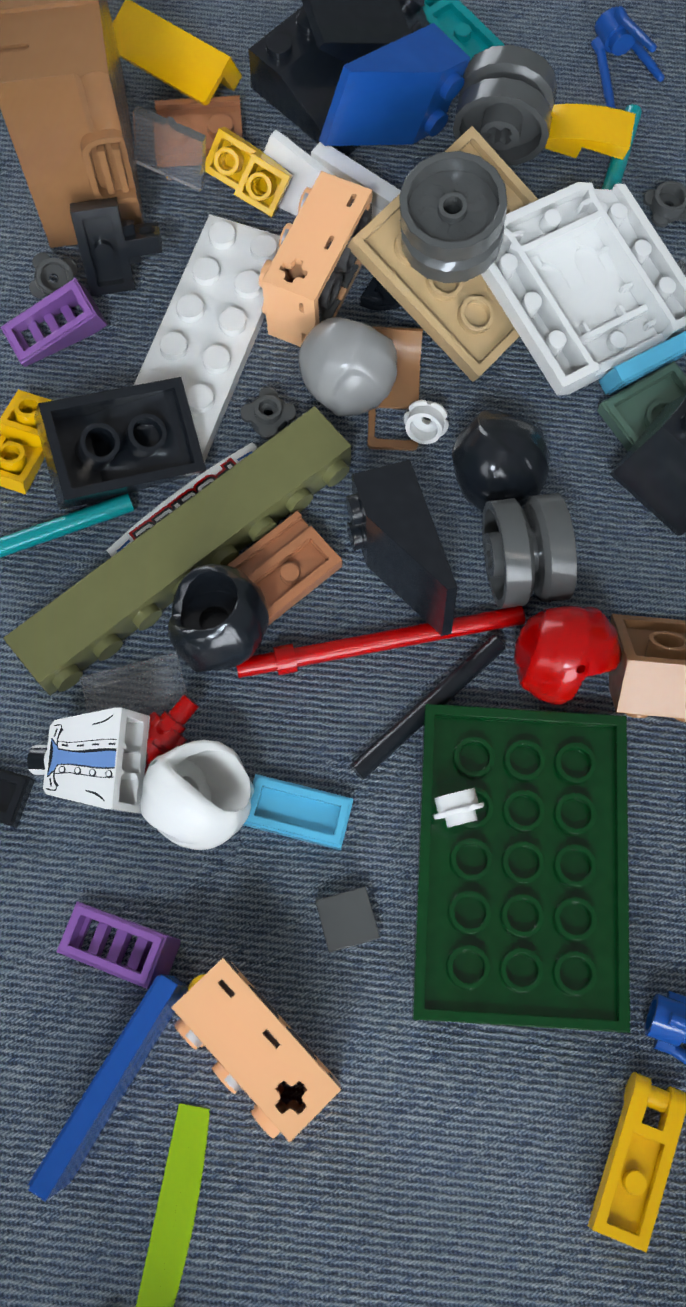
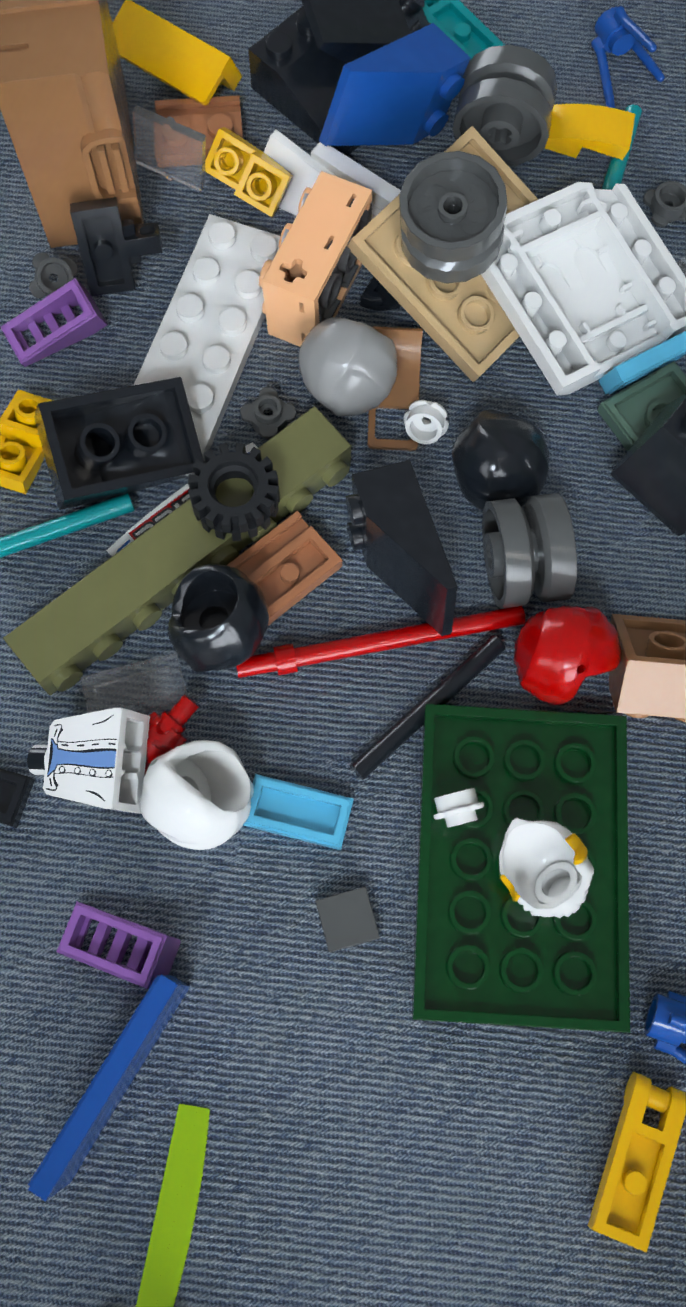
(227, 466): none -> black tyre
(254, 1049): light nougat piece -> none
(545, 867): none -> white hair

